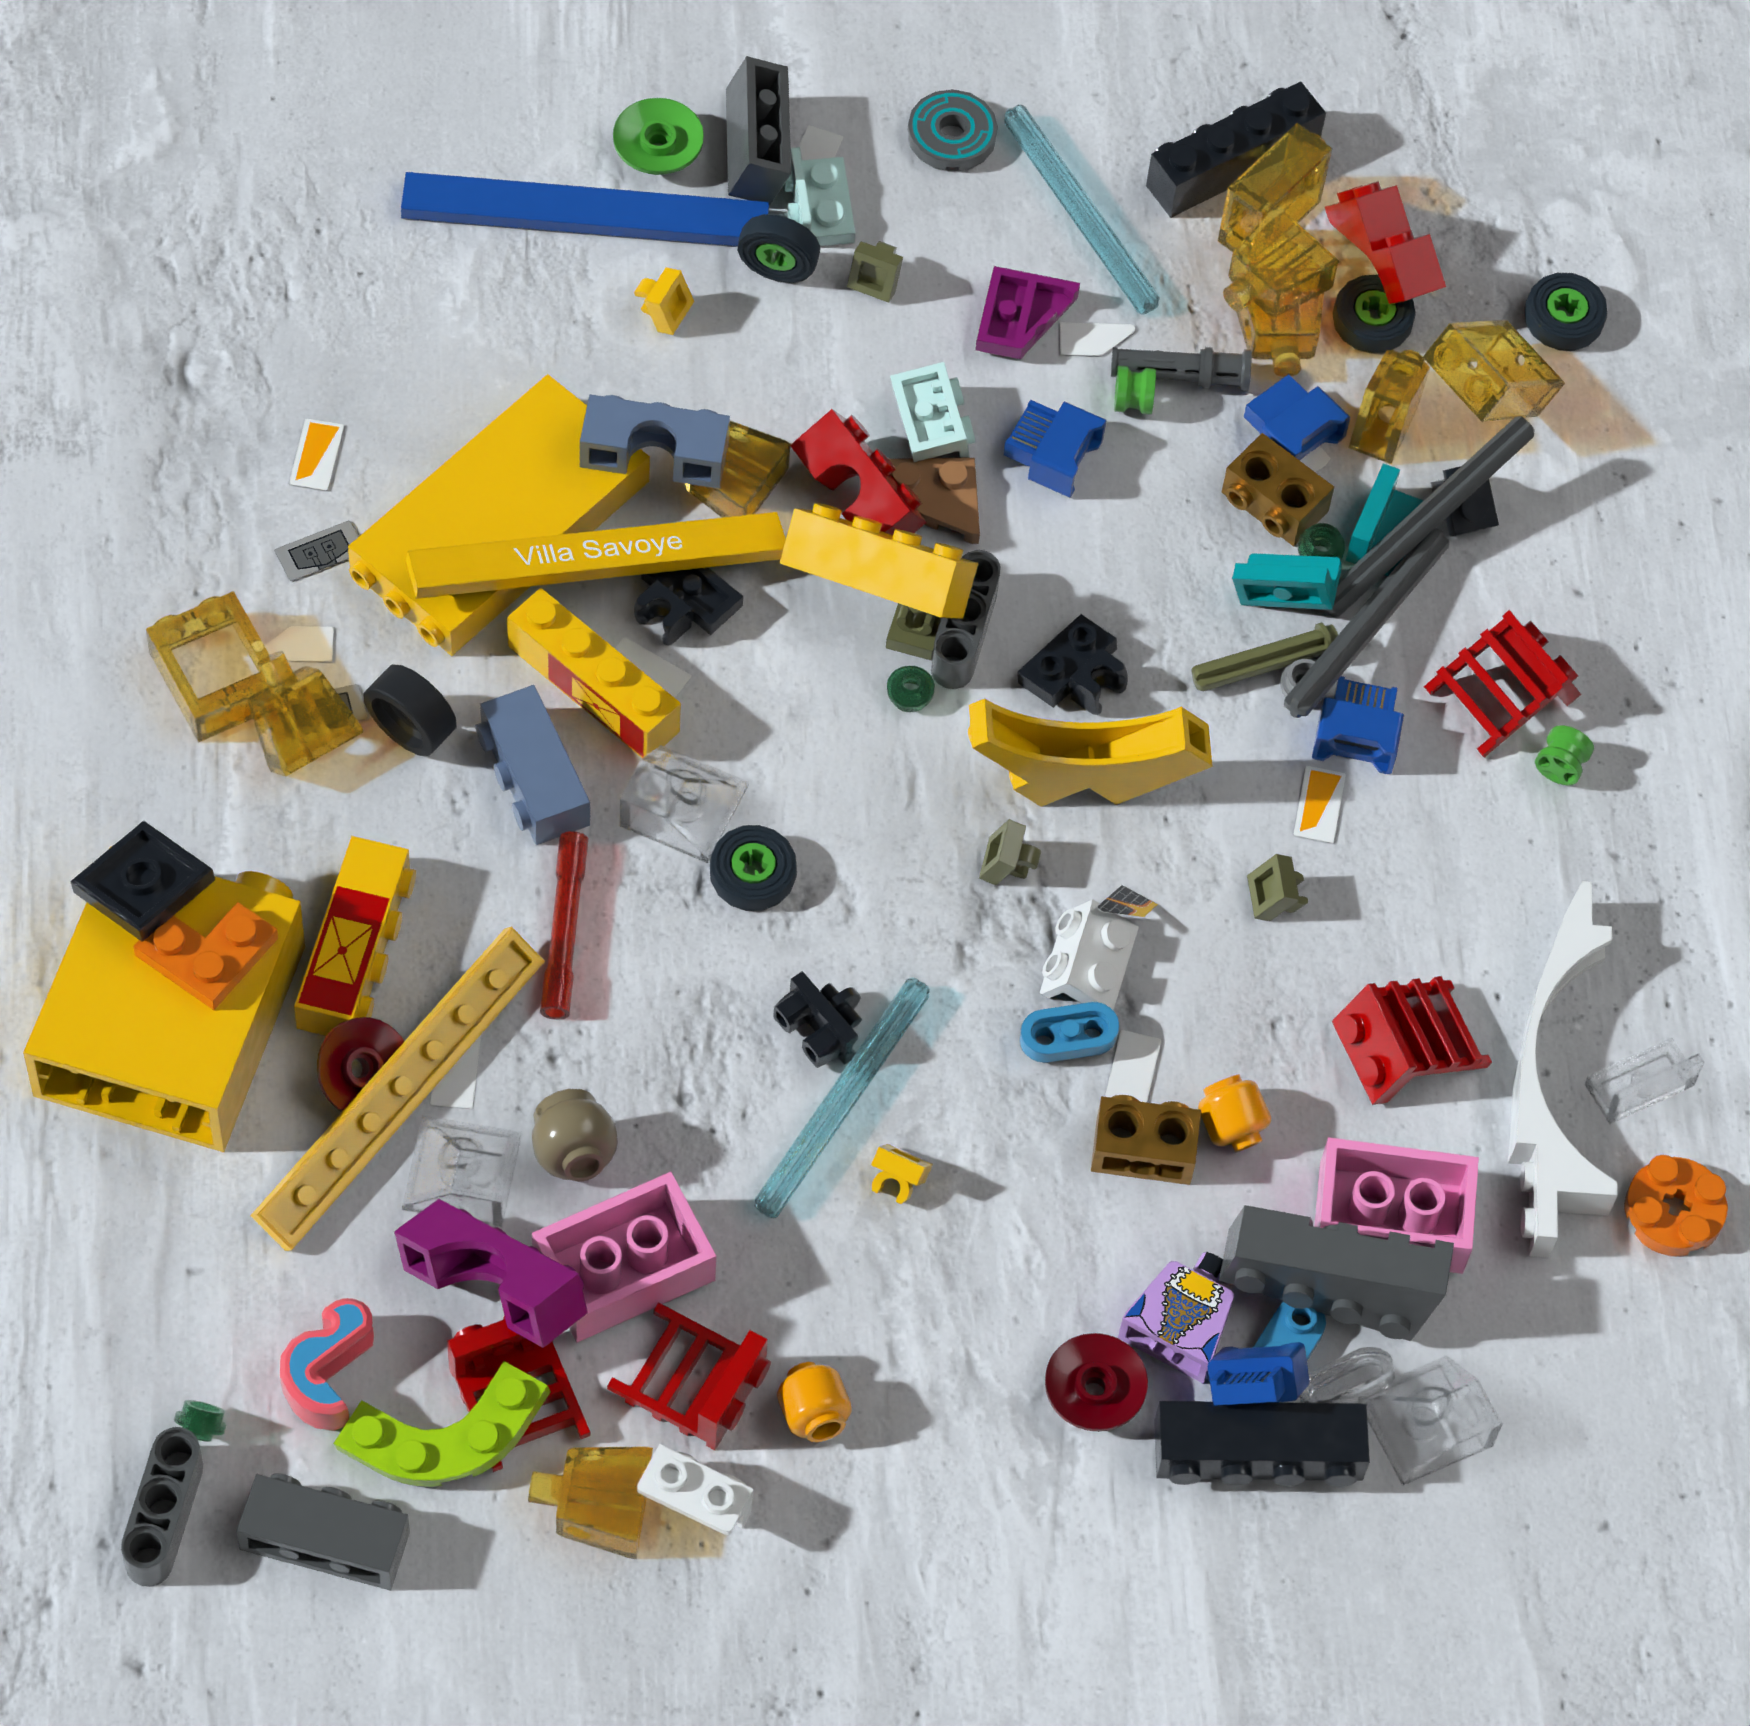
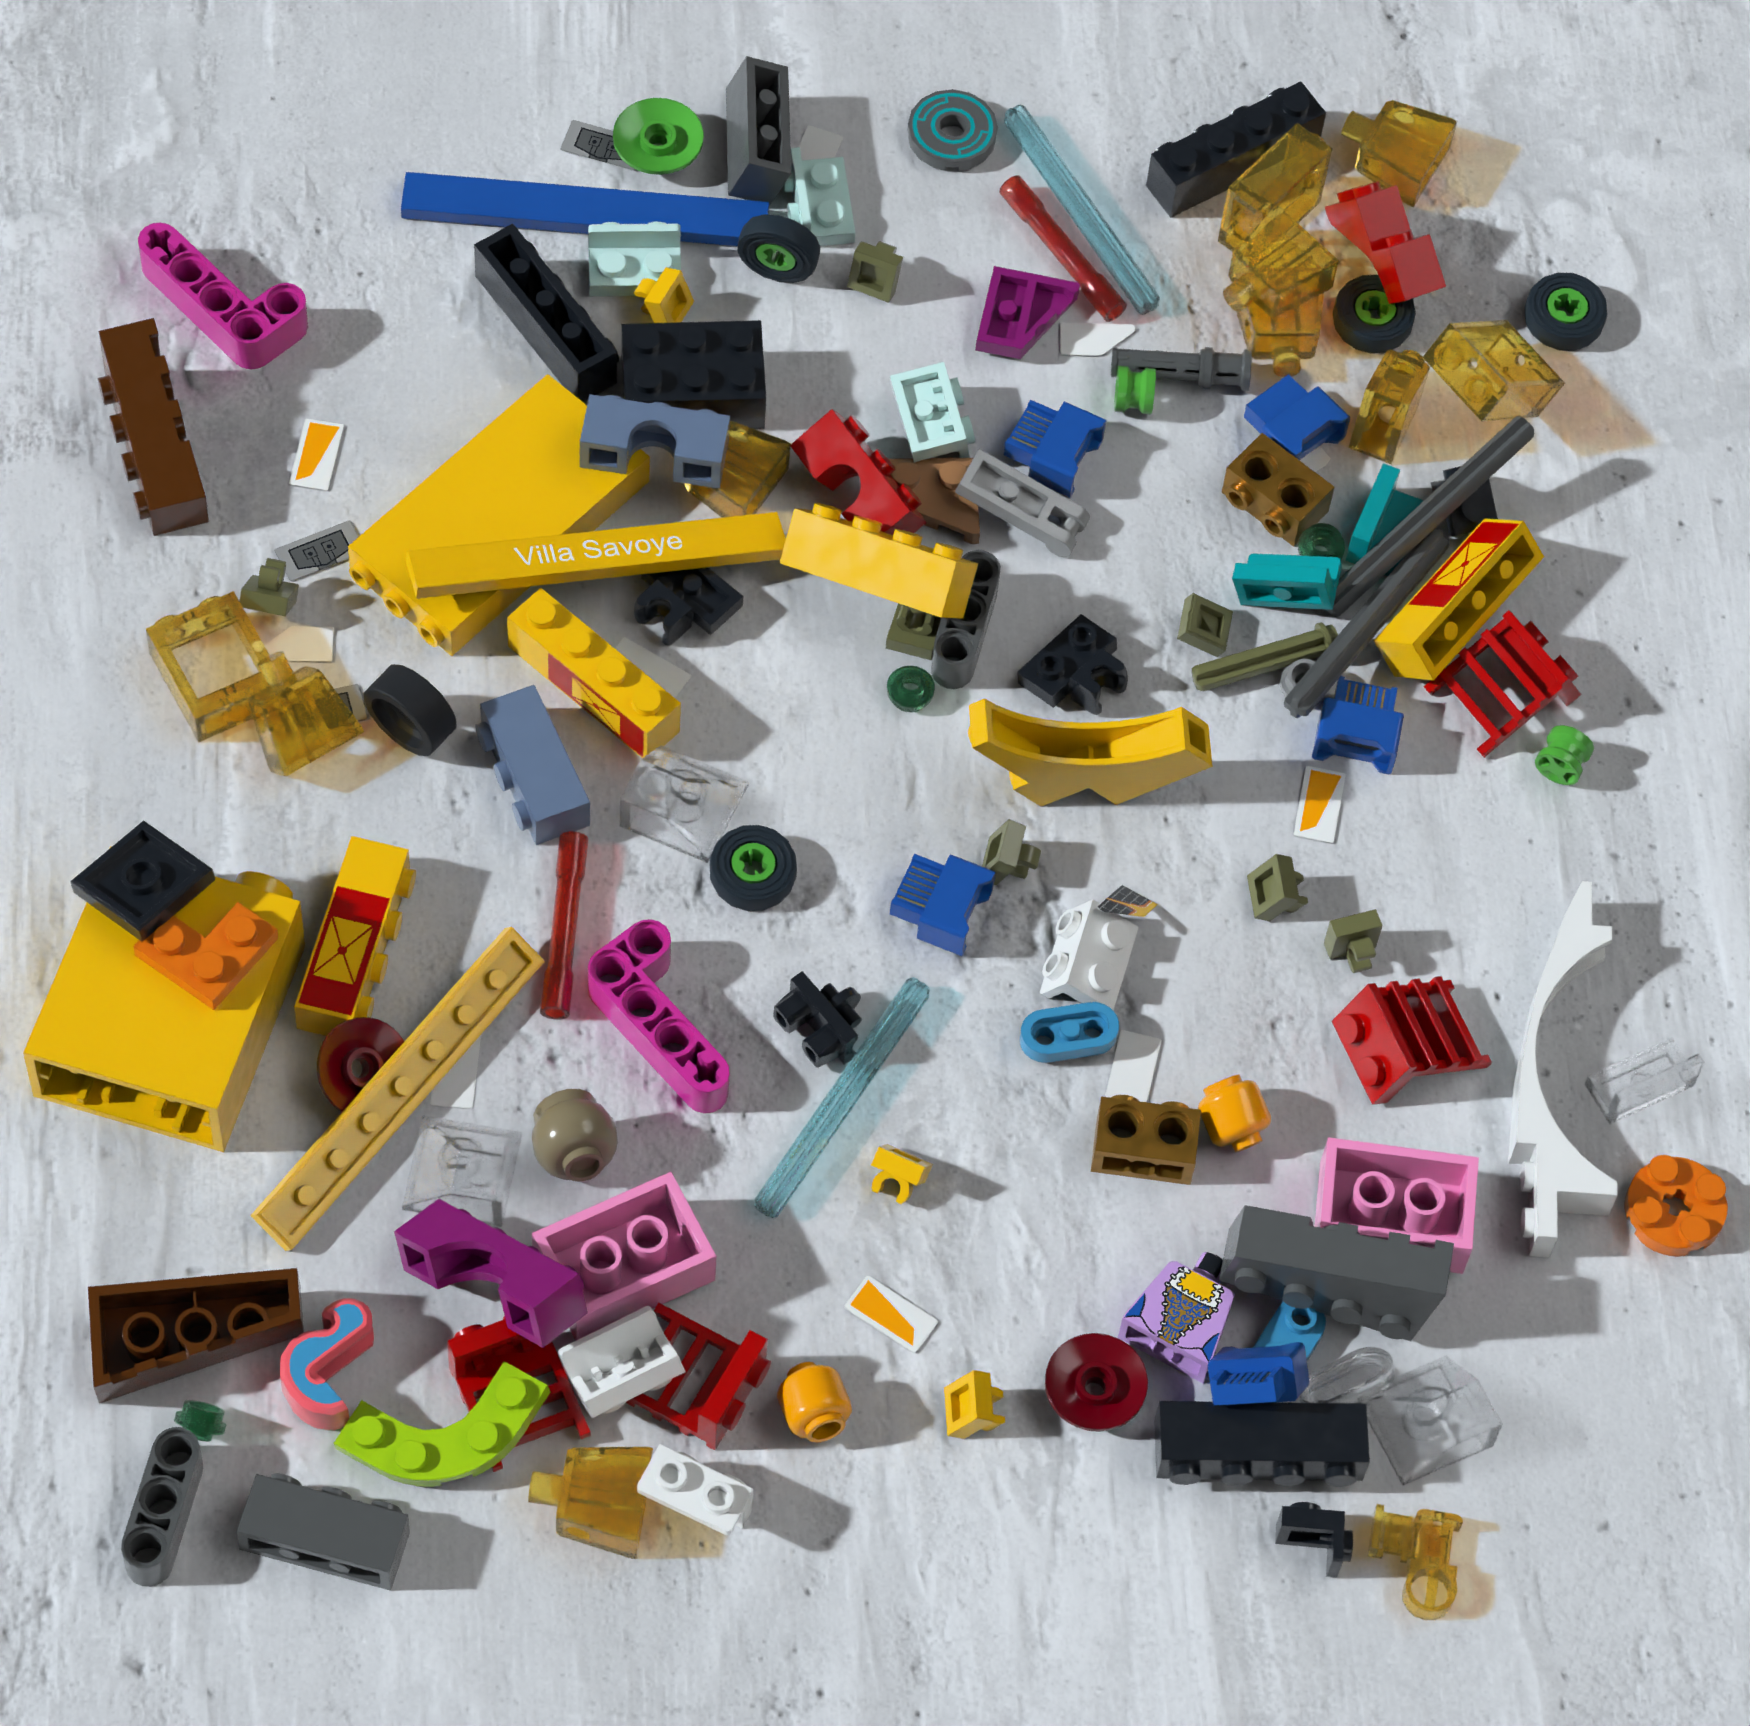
(151, 427): none -> reddish brown wedge
(186, 1324): none -> reddish brown wedge
(214, 291): none -> dark pink beam
(269, 590): none -> olive tile
(545, 313): none -> black brick
(592, 143): none -> sticker
(620, 1362): none -> white bracket
(628, 253): none -> light aqua bracket
(665, 1025): none -> dark pink beam
(697, 367): none -> black brick
(891, 1314): none -> sticker
(942, 899): none -> blue piece
(971, 1405): none -> yellow tile
(1023, 502): none -> light grey plate
(1033, 212): none -> clear red piece
(1205, 625): none -> olive tile
(1311, 1526): none -> black bracket
(1355, 938): none -> olive tile
(1400, 146): none -> clear yellow torso
(1428, 1547): none -> clear yellow piece
(1458, 599): none -> yellow brick

